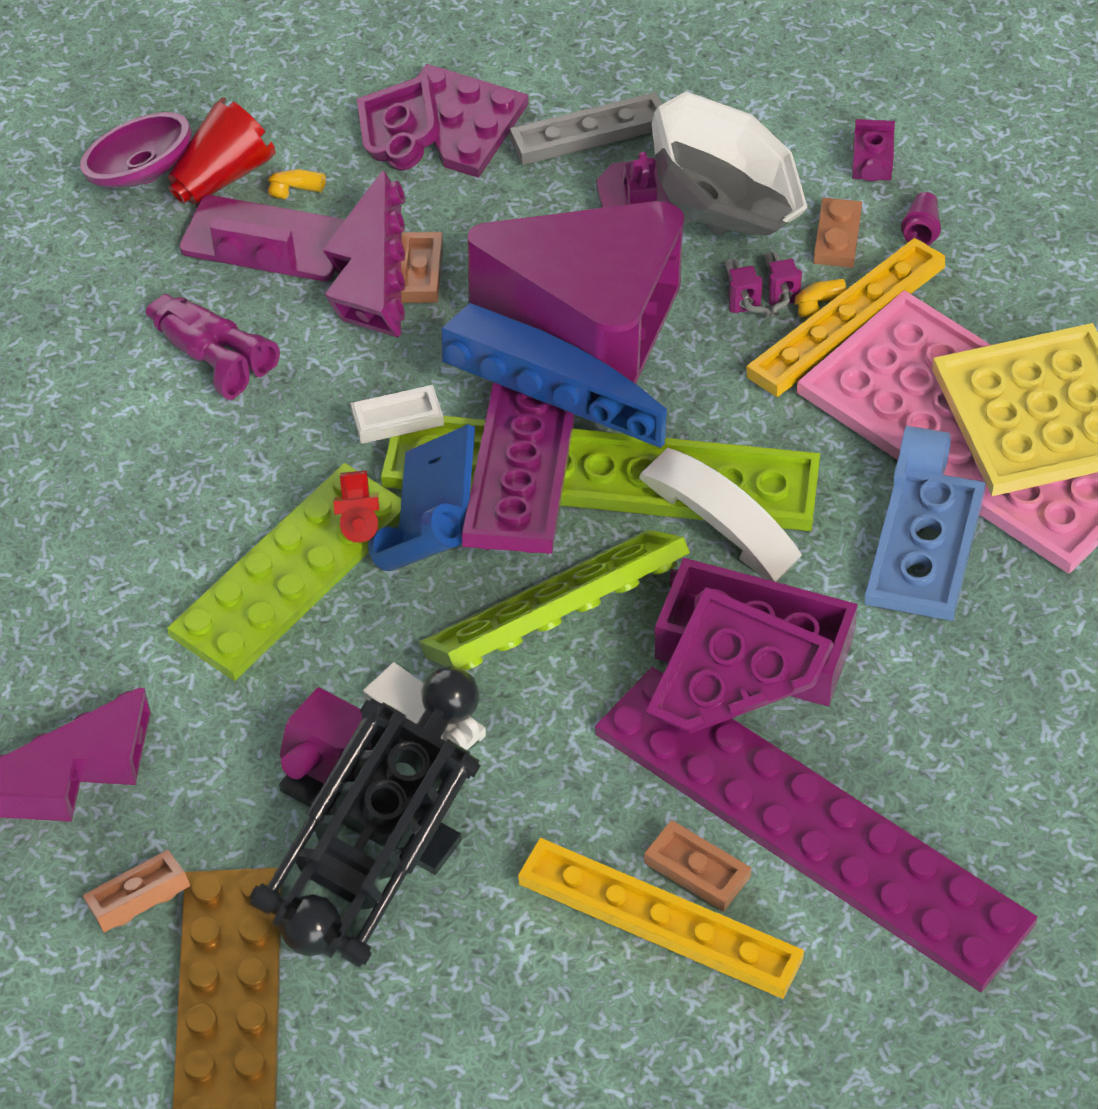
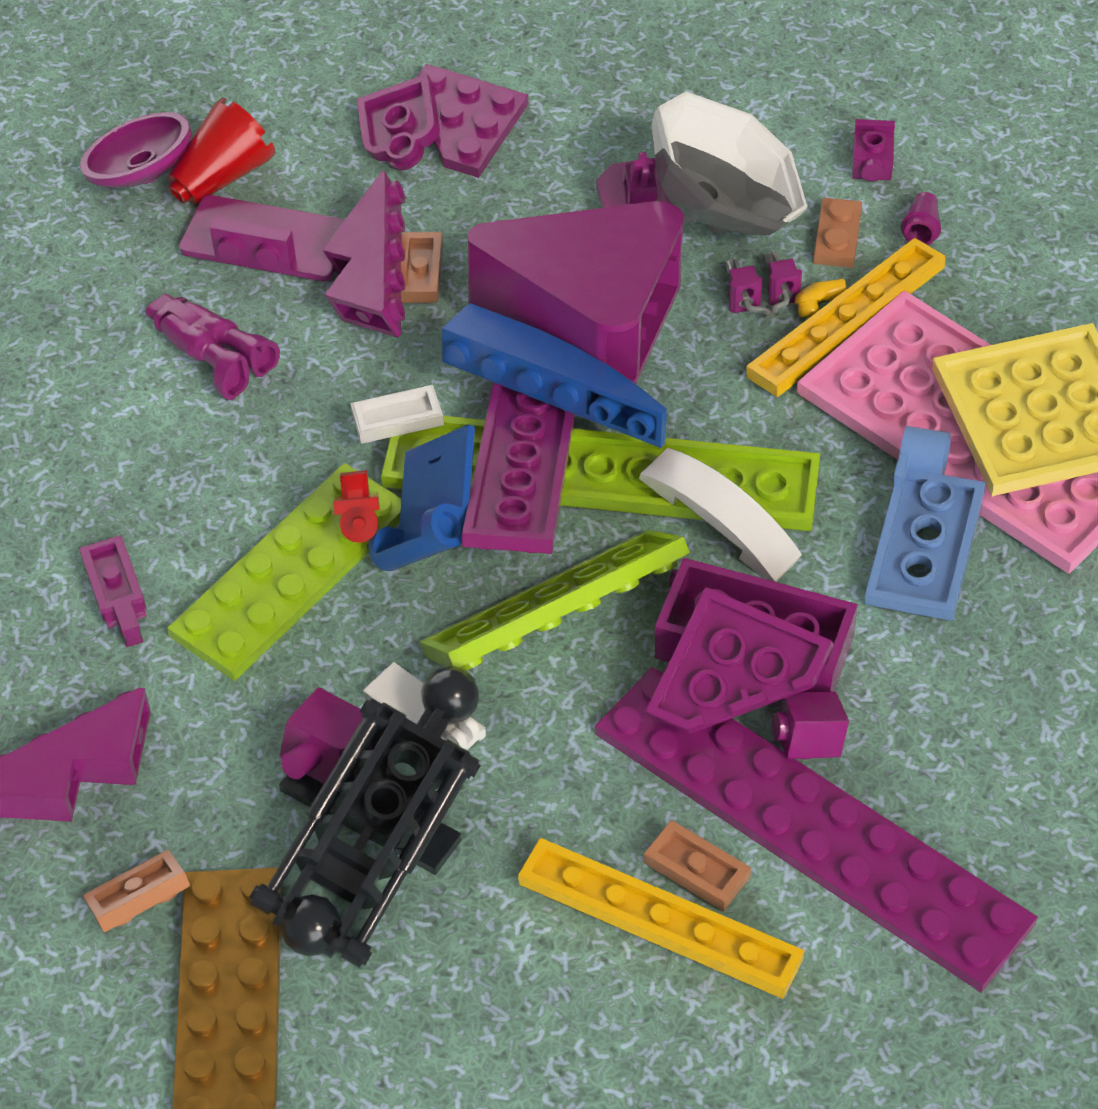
(115, 587): none -> magenta hinge
(296, 179): yellow arm -> none
(584, 129): light grey plate -> none
(811, 725): none -> magenta brick

